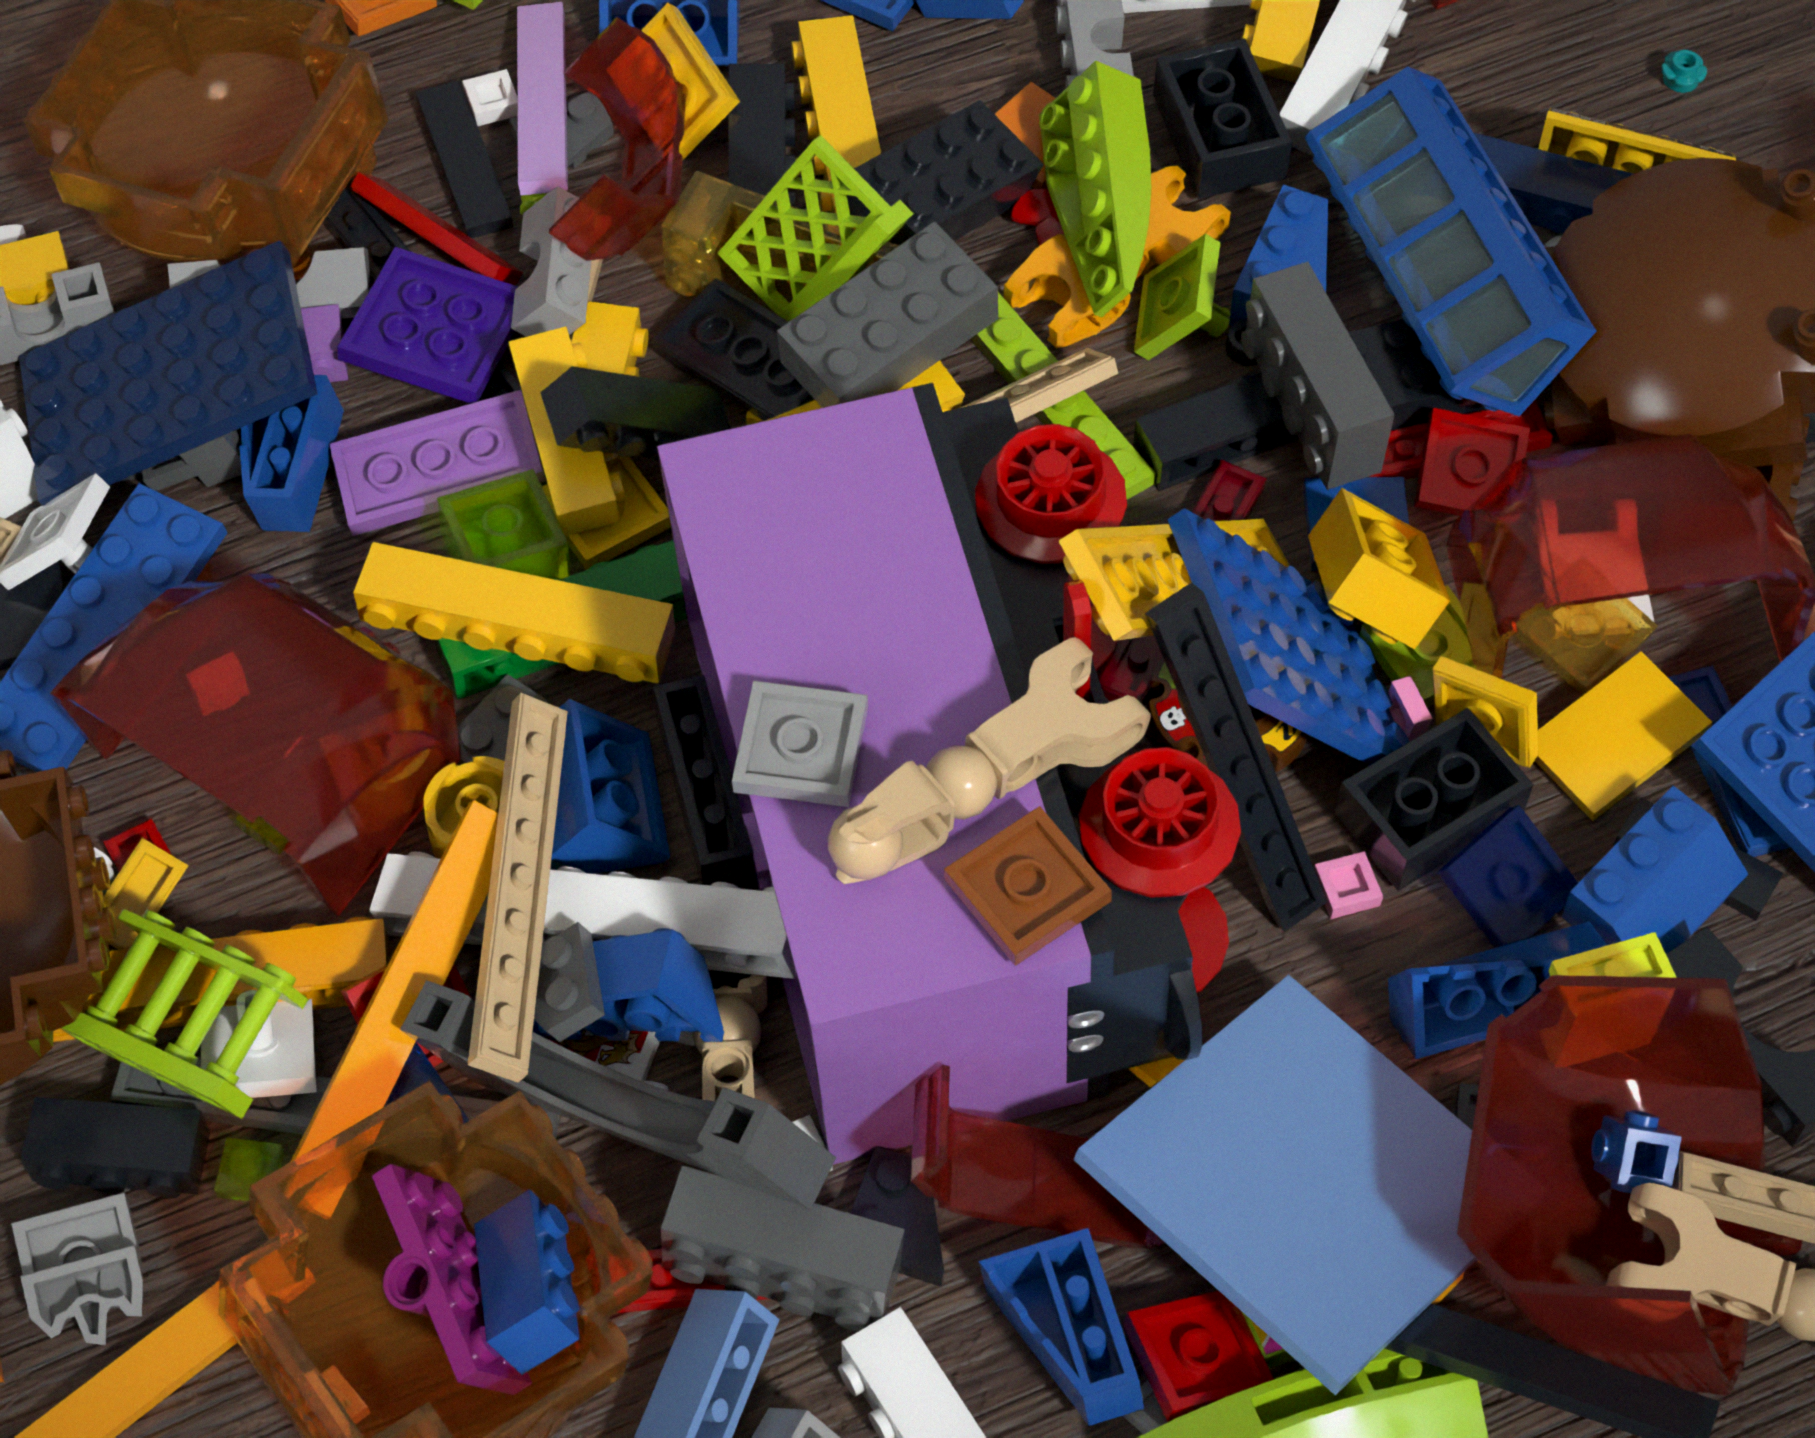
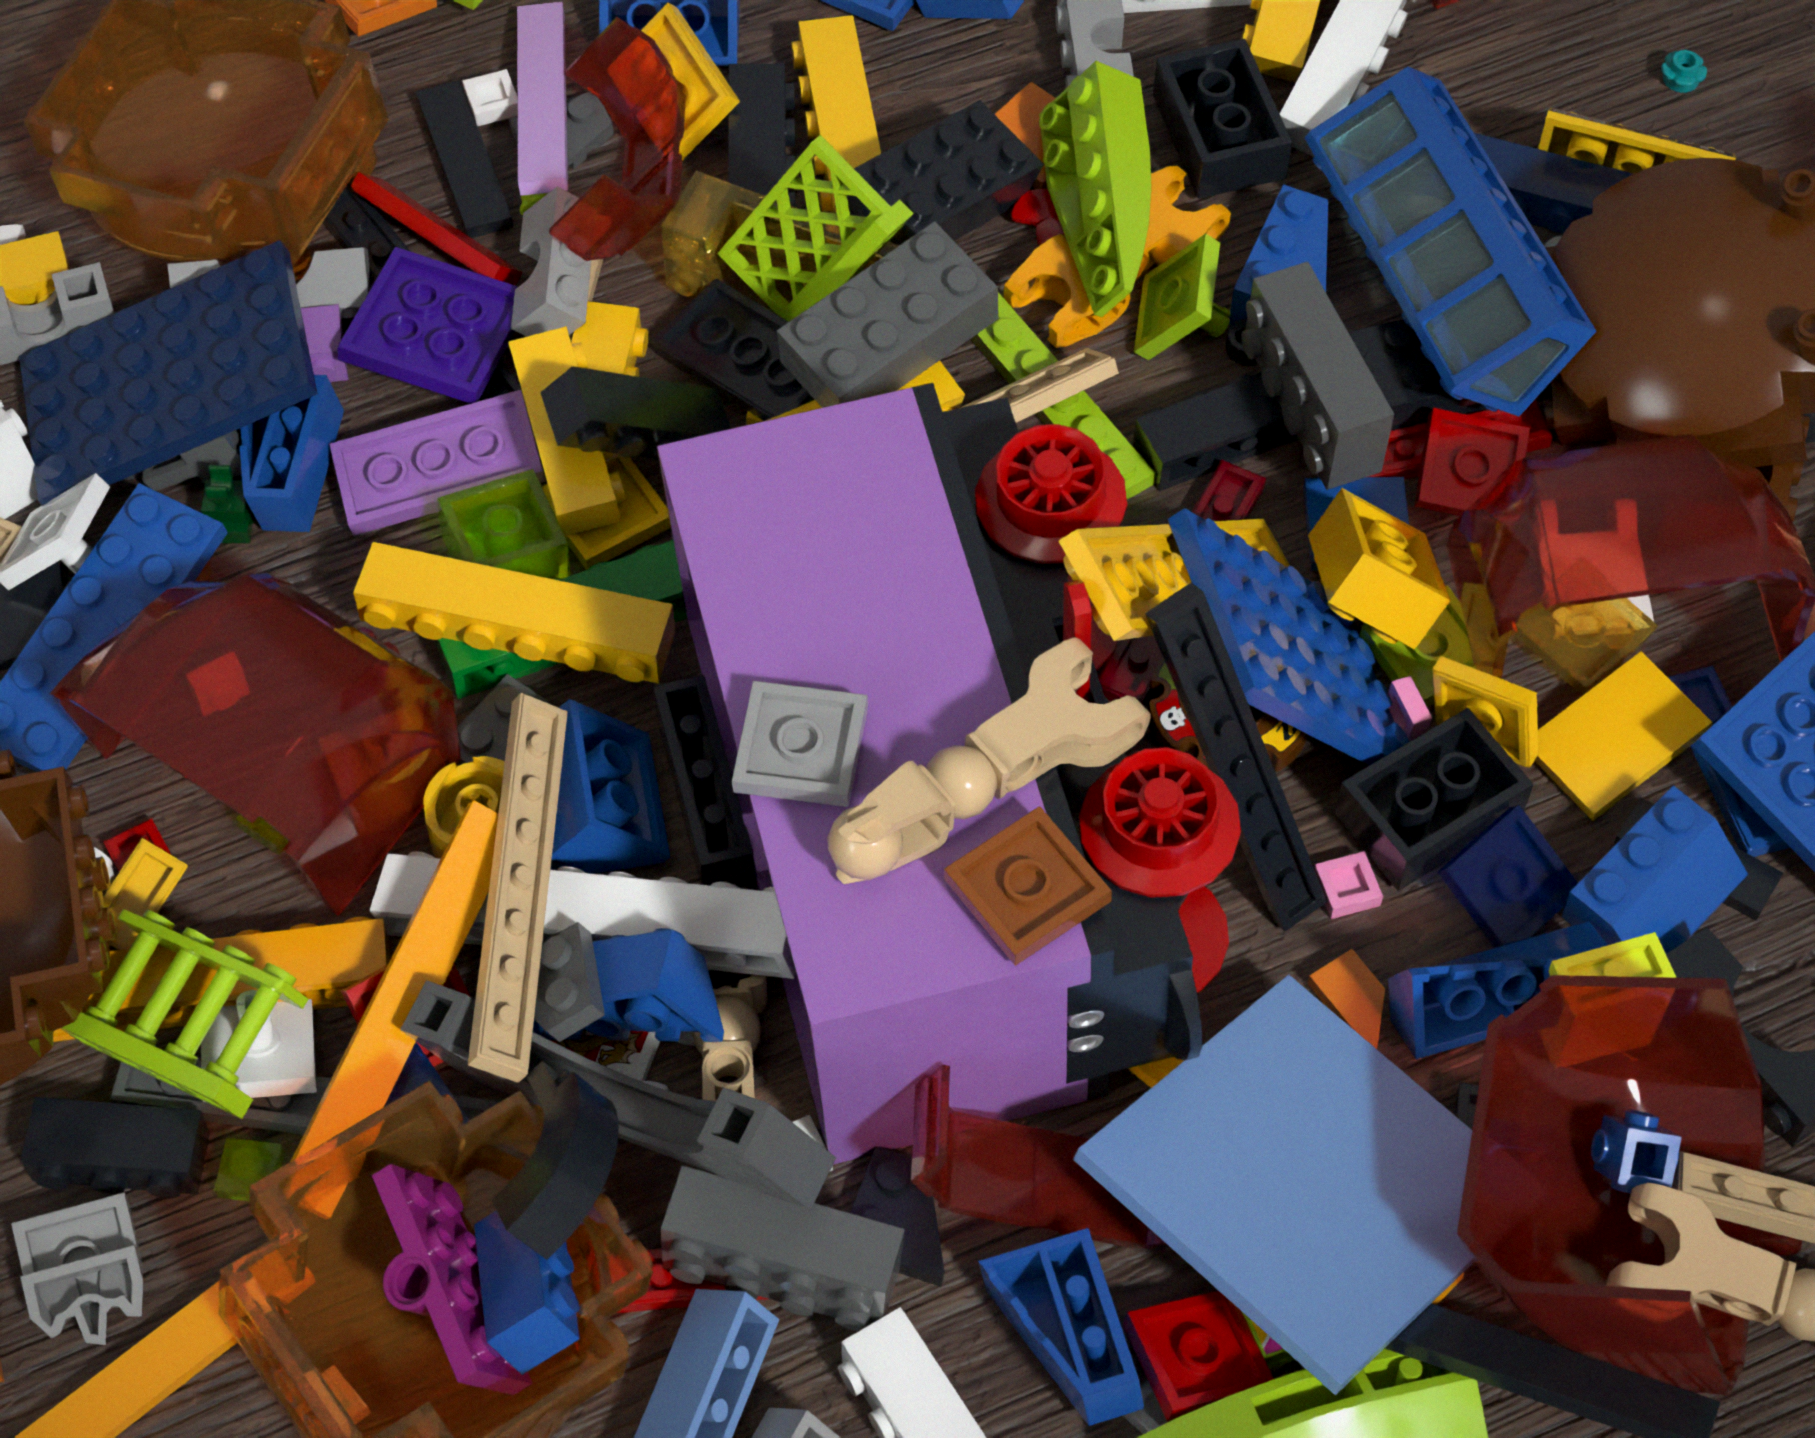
(225, 503): none -> dark green piece
(566, 1167): none -> black arch
(1351, 994): none -> orange tile

